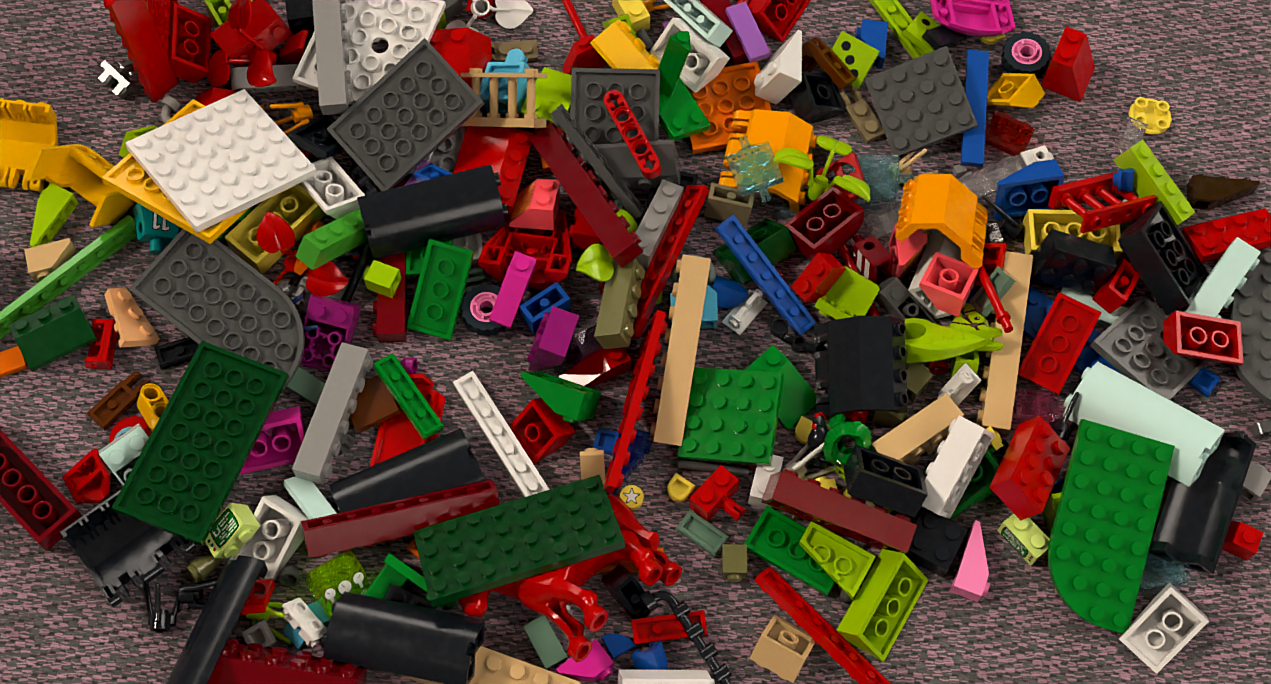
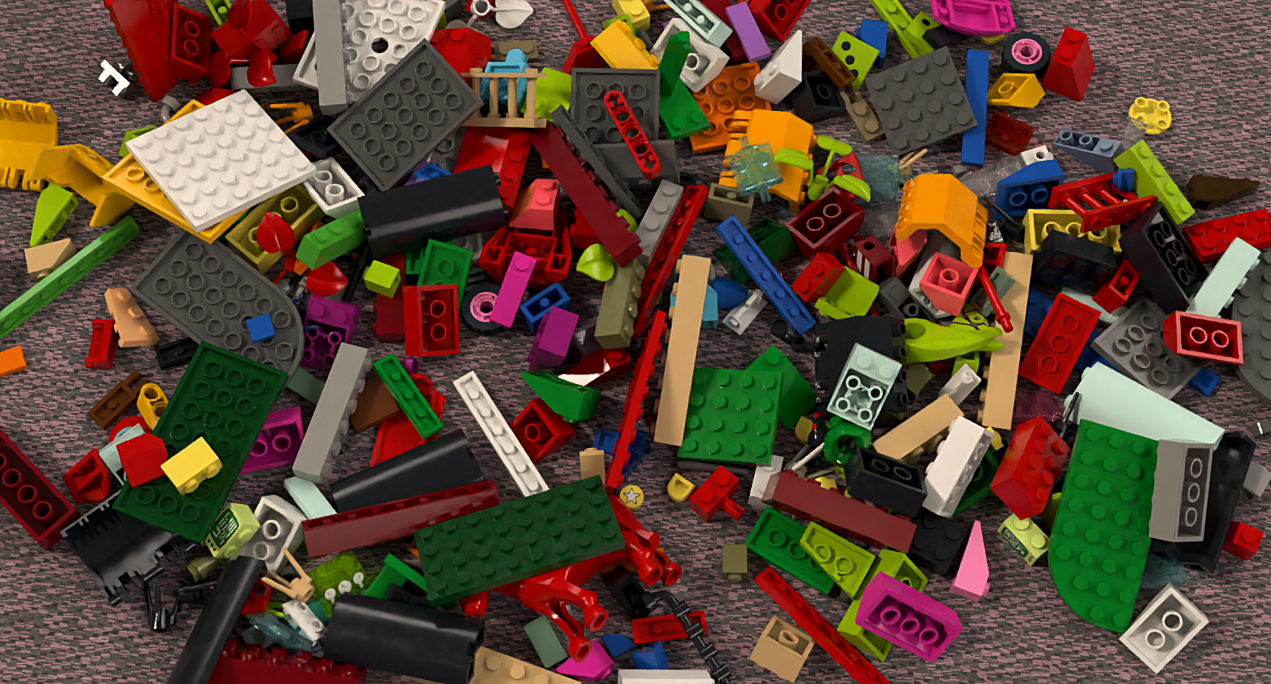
(52, 332): dark green slope -> none
(142, 458): none -> red slope
(153, 229): teal torso -> none
(192, 466): none -> light yellow brick
(261, 328): none -> blue tile
(280, 633): none -> clear light blue wing
(298, 588): none -> tan plant
(431, 320): none -> red slope
(702, 533): sand green tile -> none
(863, 386): none -> light aqua slope
(907, 617): none -> dark pink slope
(1090, 149): none -> sand blue slope
(1180, 490): none -> light grey brick

